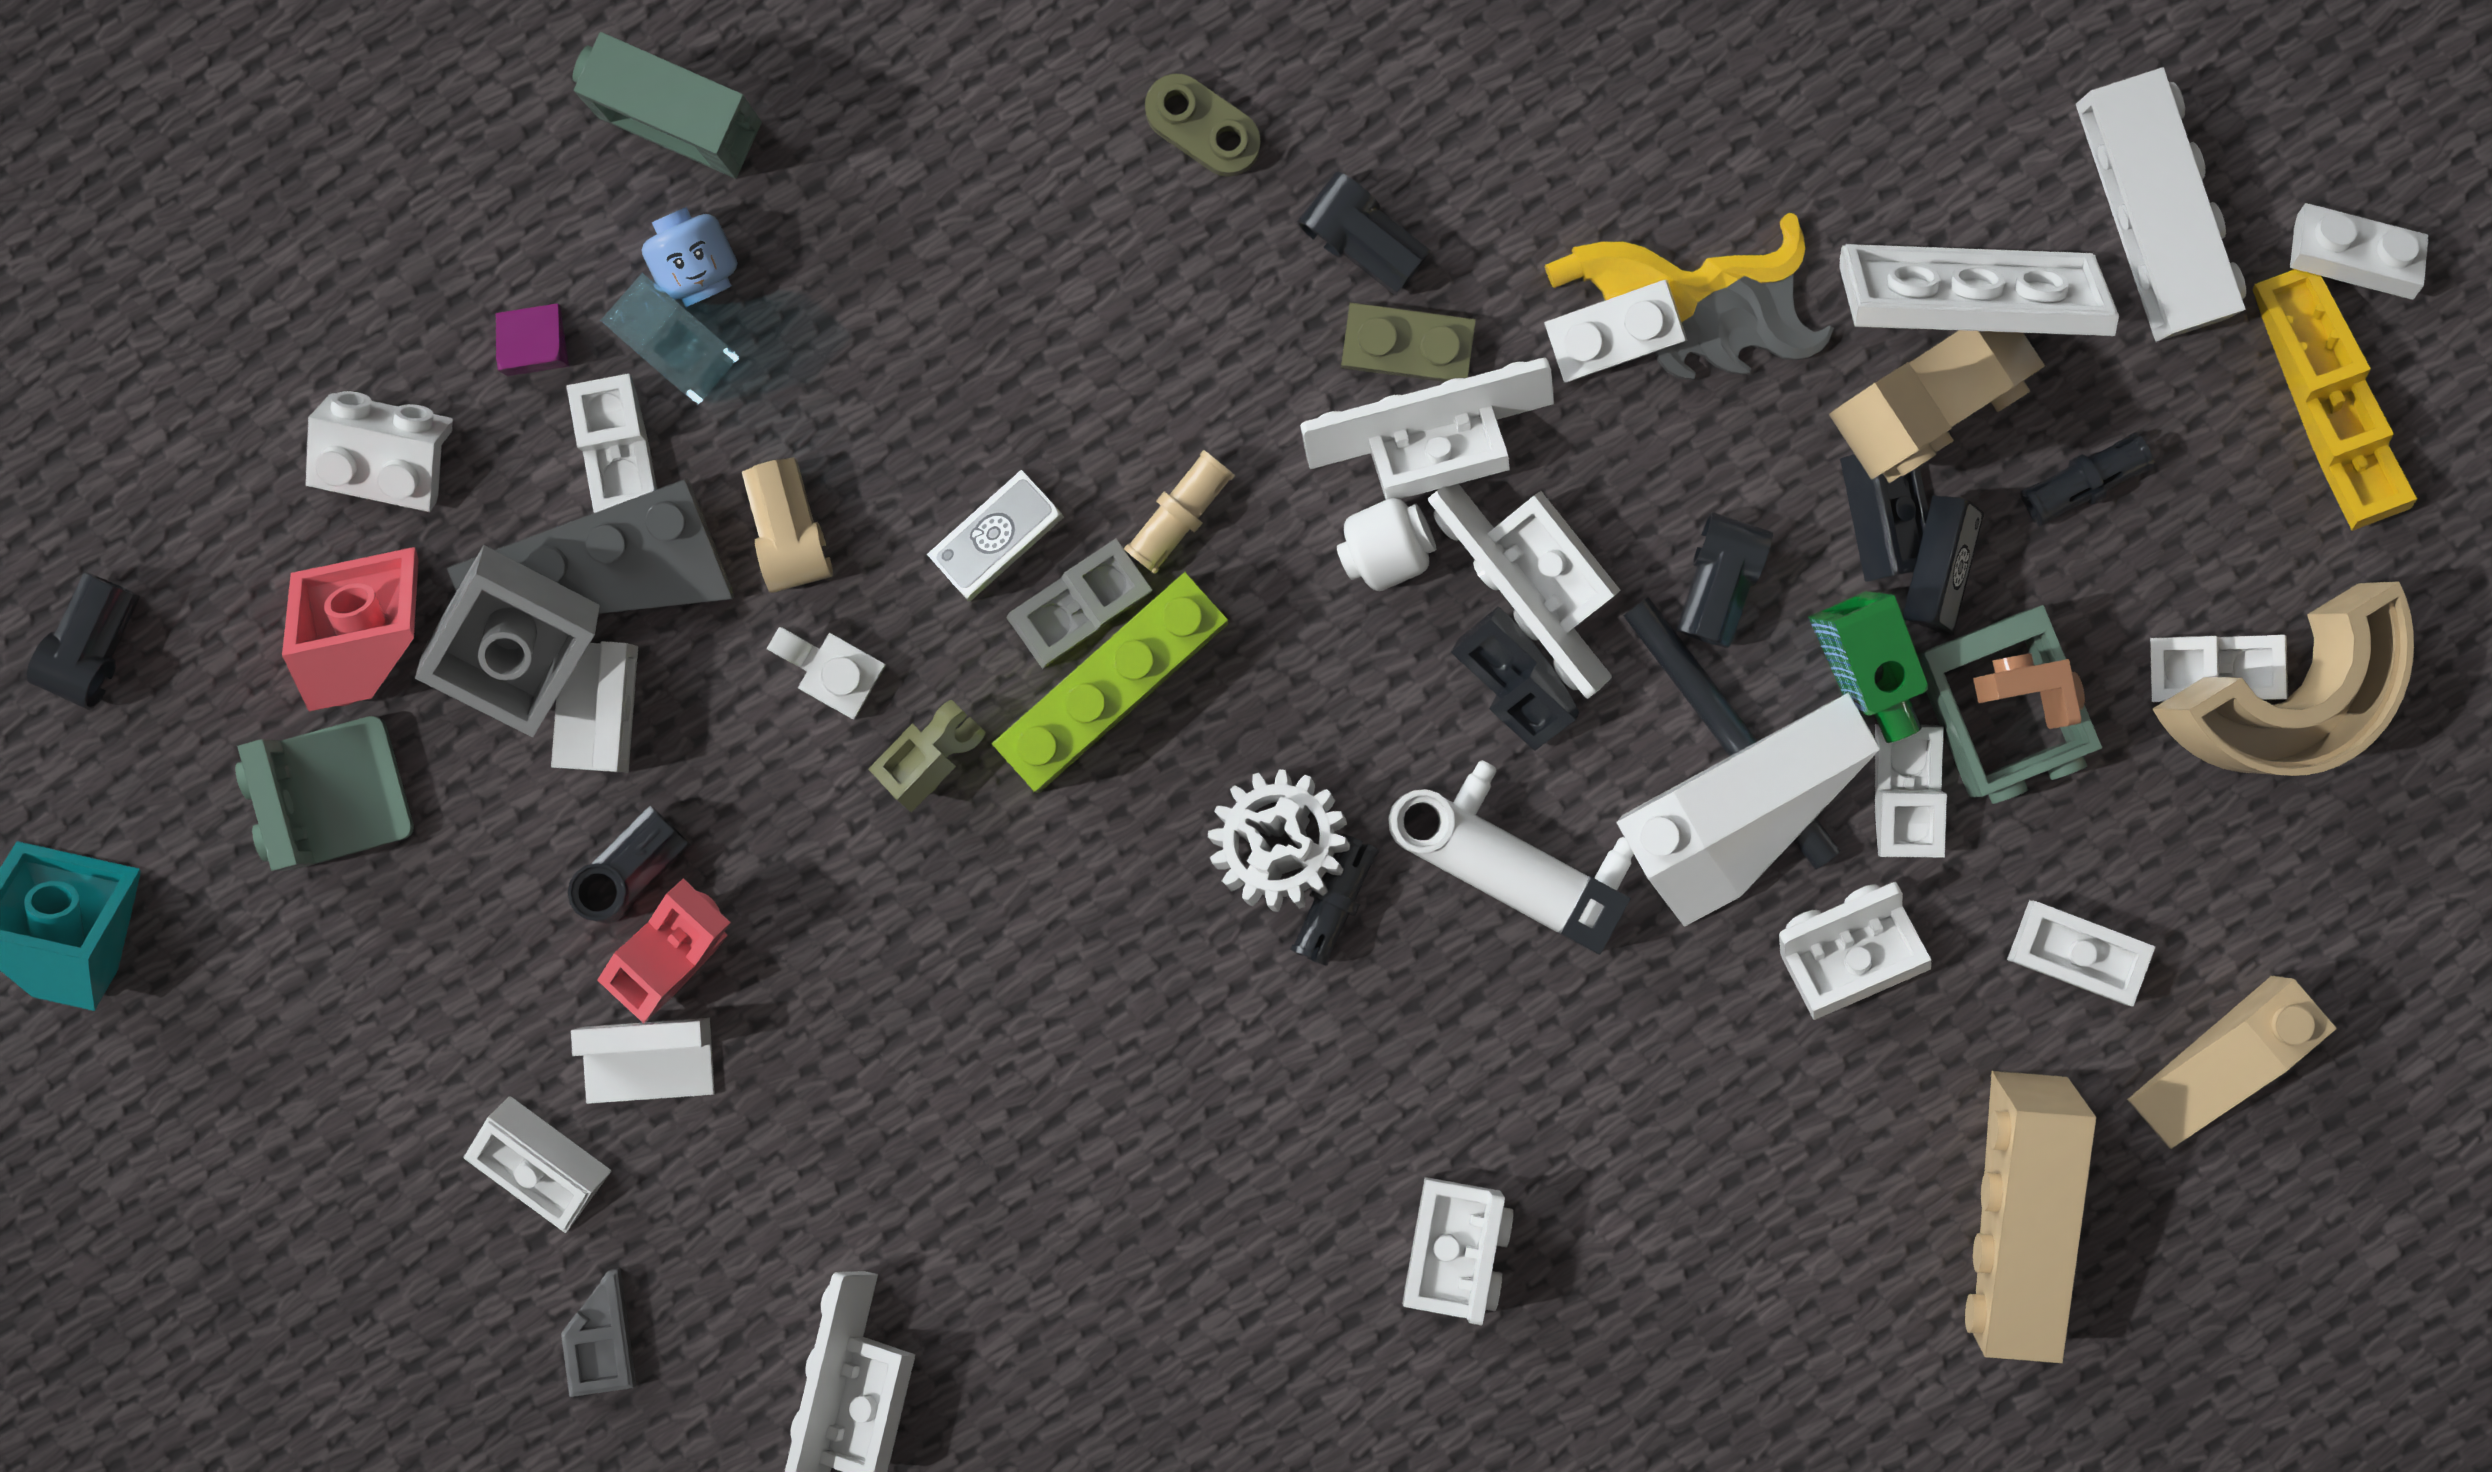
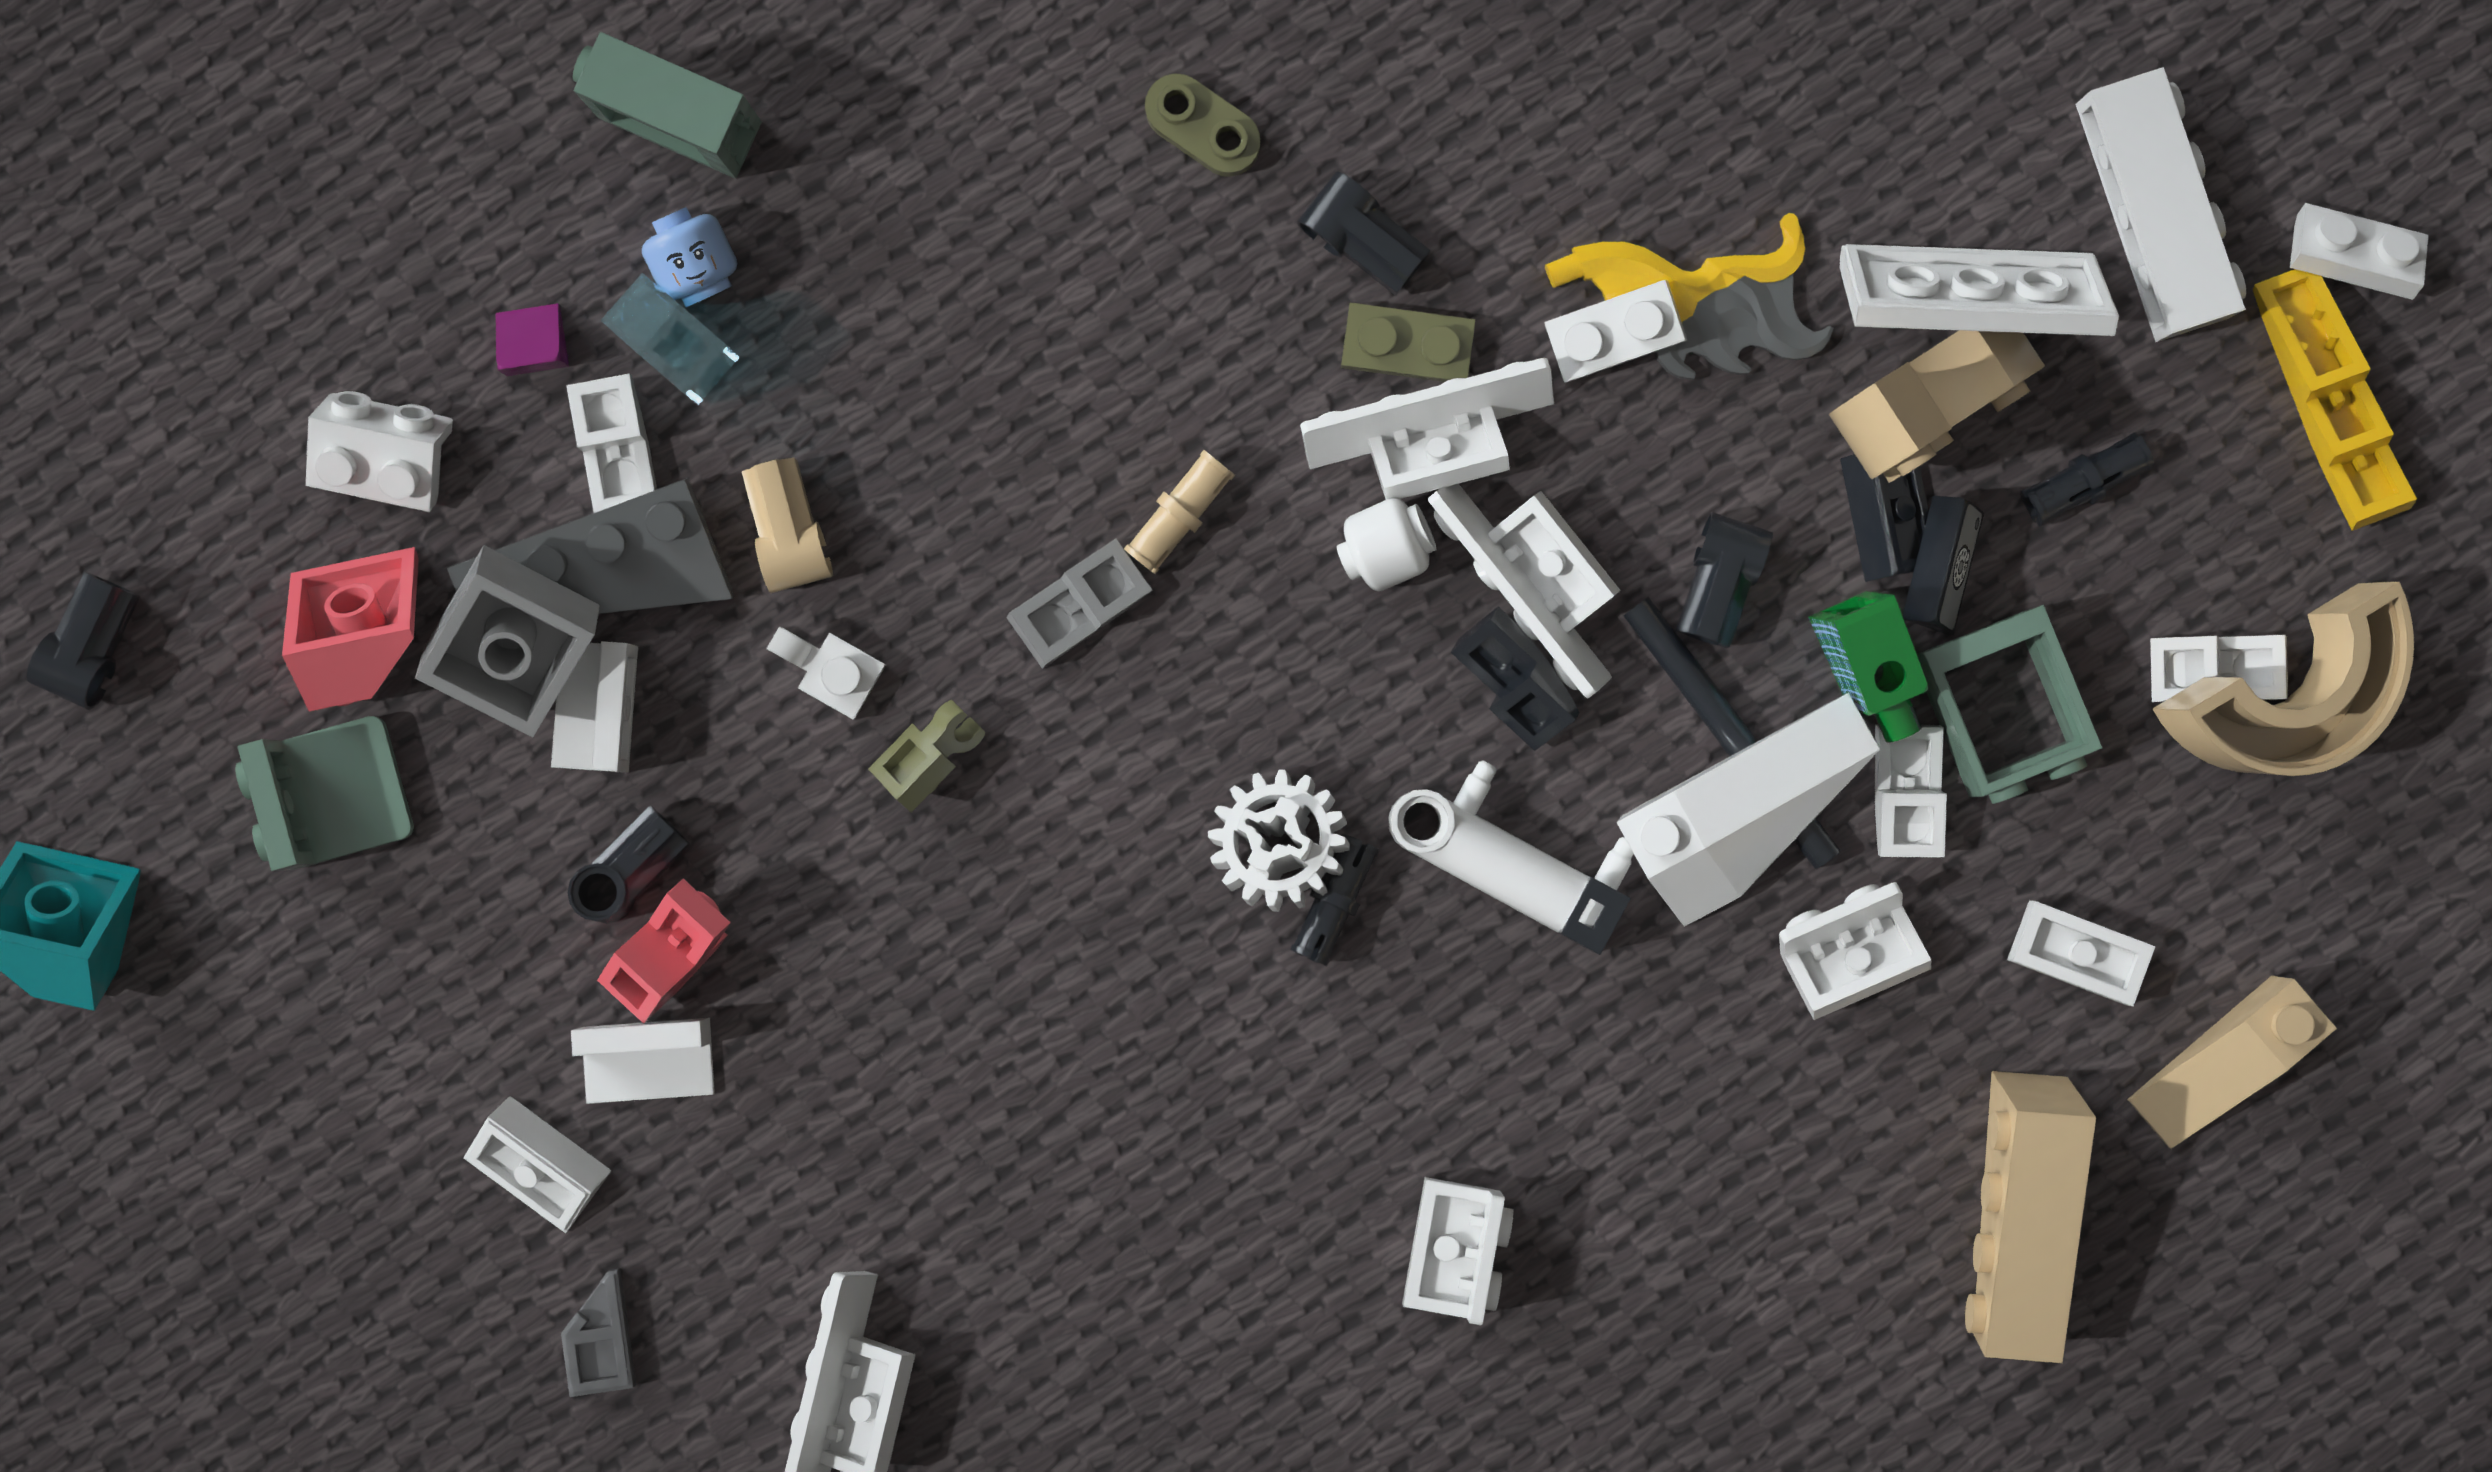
(995, 535): slope -> none
(1110, 683): lime brick -> none
(2059, 687): nougat bracket -> none

